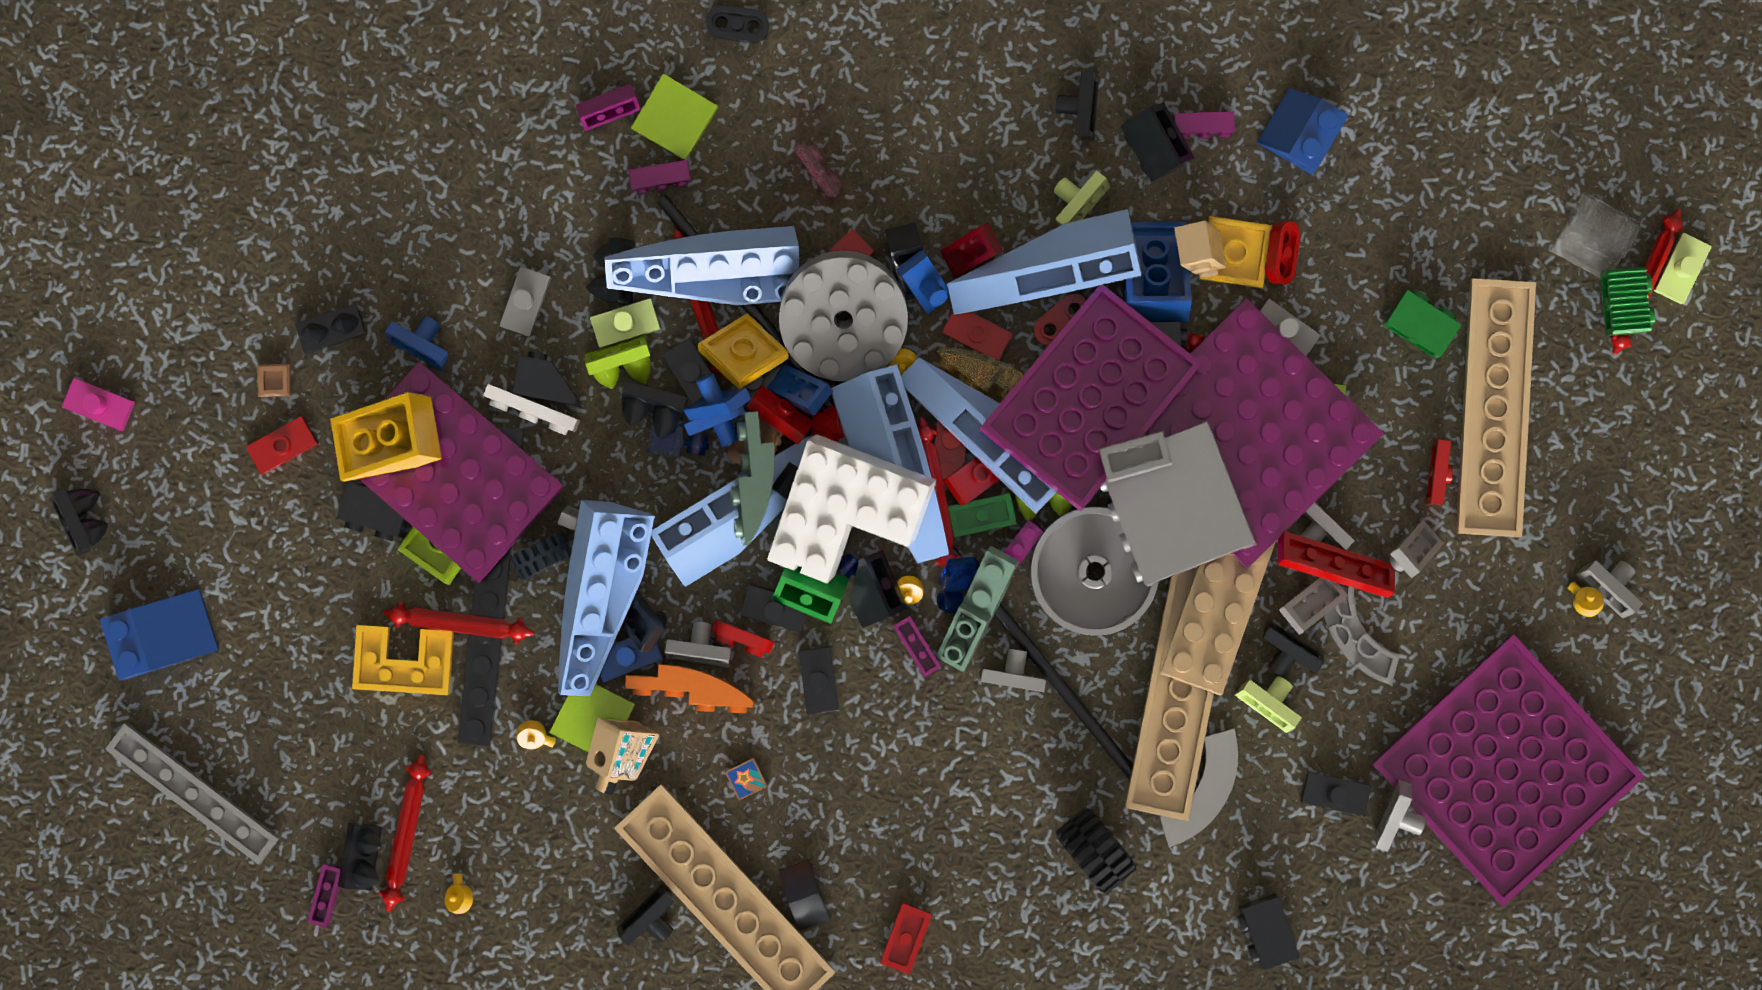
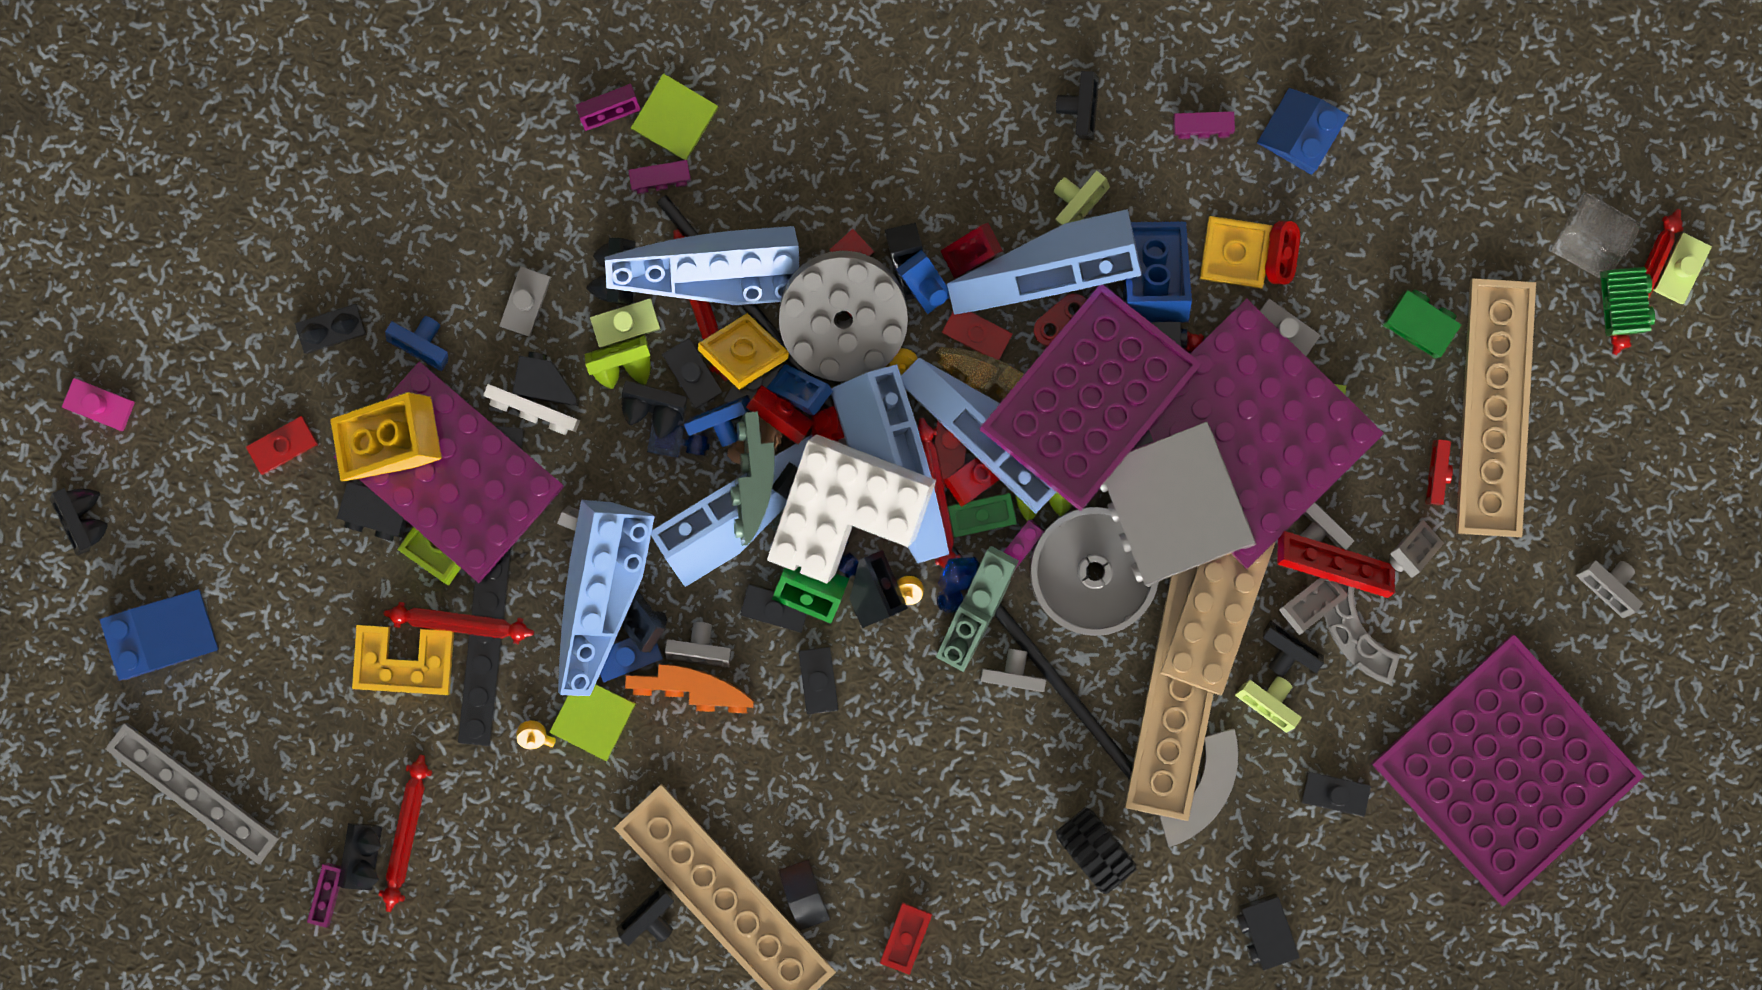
(274, 380): medium nougat tile -> none
(458, 896): yellow piece -> none
(541, 556): black wheel -> none
(619, 751): tan torso -> none
(714, 401): blue tile -> none
(738, 21): black plate -> none
(746, 778): tile -> none
(754, 643): red plate -> none
(811, 161): clear pink plate -> none
(917, 646): magenta piece -> none
(1135, 457): light grey tile -> none
(1157, 142): black brick -> none
(1200, 248): tan brick -> none
(1398, 816): light grey tile -> none
(1586, 600): yellow piece -> none

